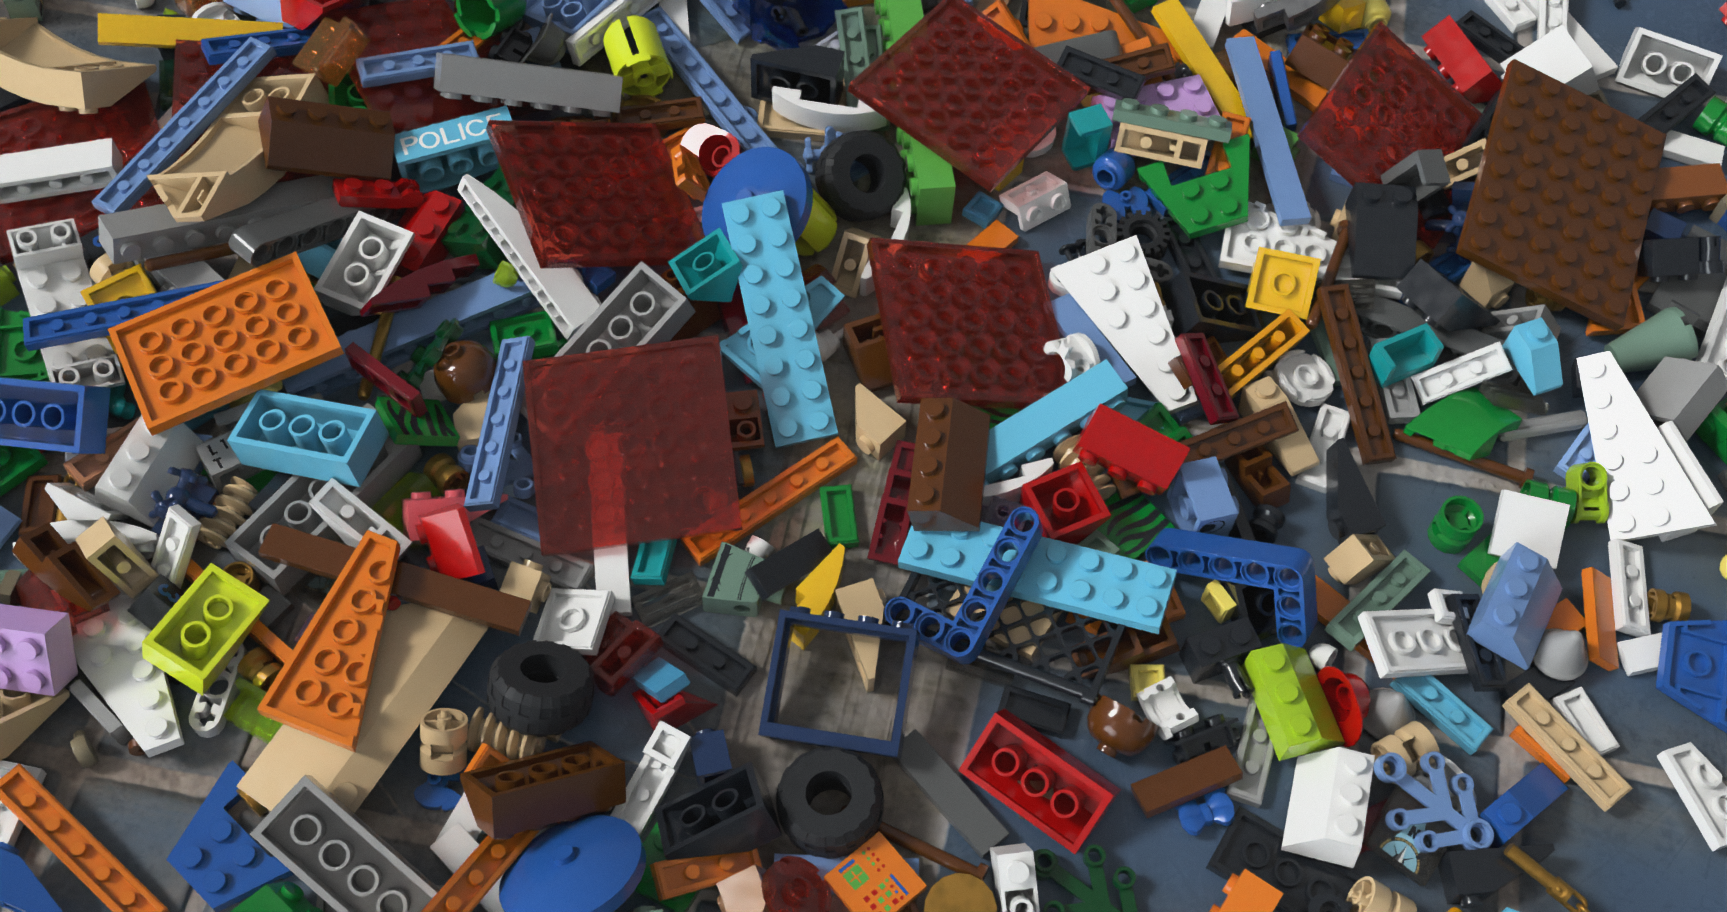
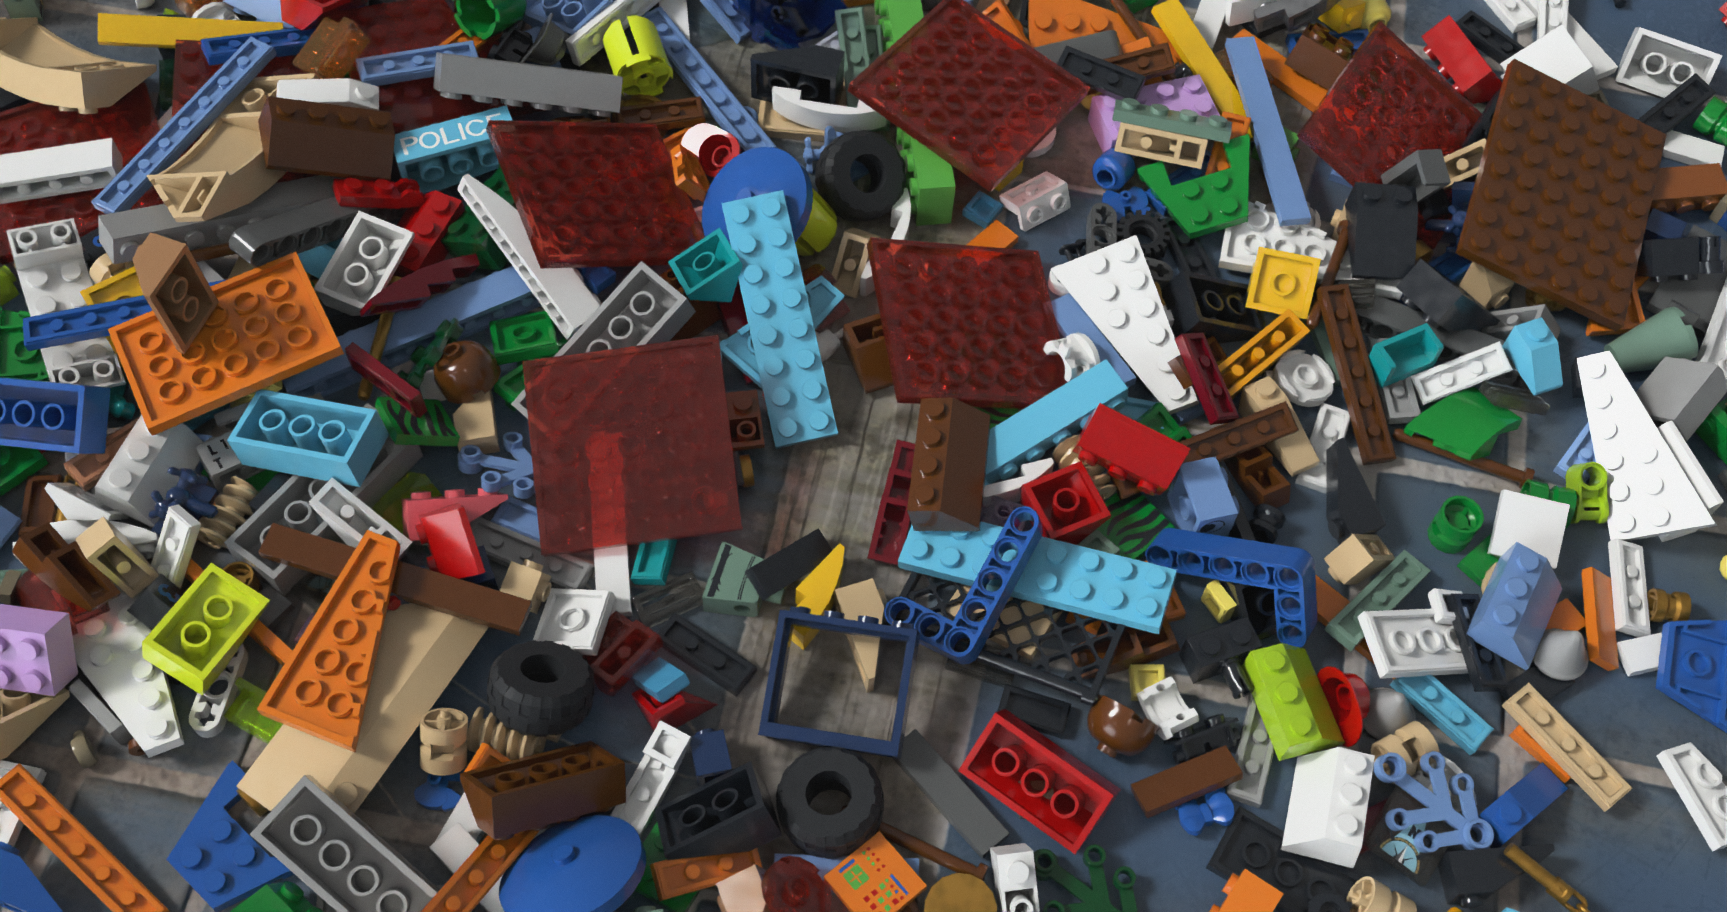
(174, 288): none -> medium nougat slope
(259, 668): pearl gold wheel -> none
(331, 91): none -> white slope
(445, 473): pearl gold wheel -> none
(499, 425): medium blue tile -> none
(505, 275): lime hinge -> none
(759, 547): white hinge -> none
(777, 496): orange tile -> none
(839, 516): green tile -> none
(876, 424): tan slope -> none
(1086, 136): teal panel -> none
(1282, 91): blue tile -> none
(1322, 655): white hinge -> none
(1547, 425): light grey axle -> none
(1585, 719): white tile -> none

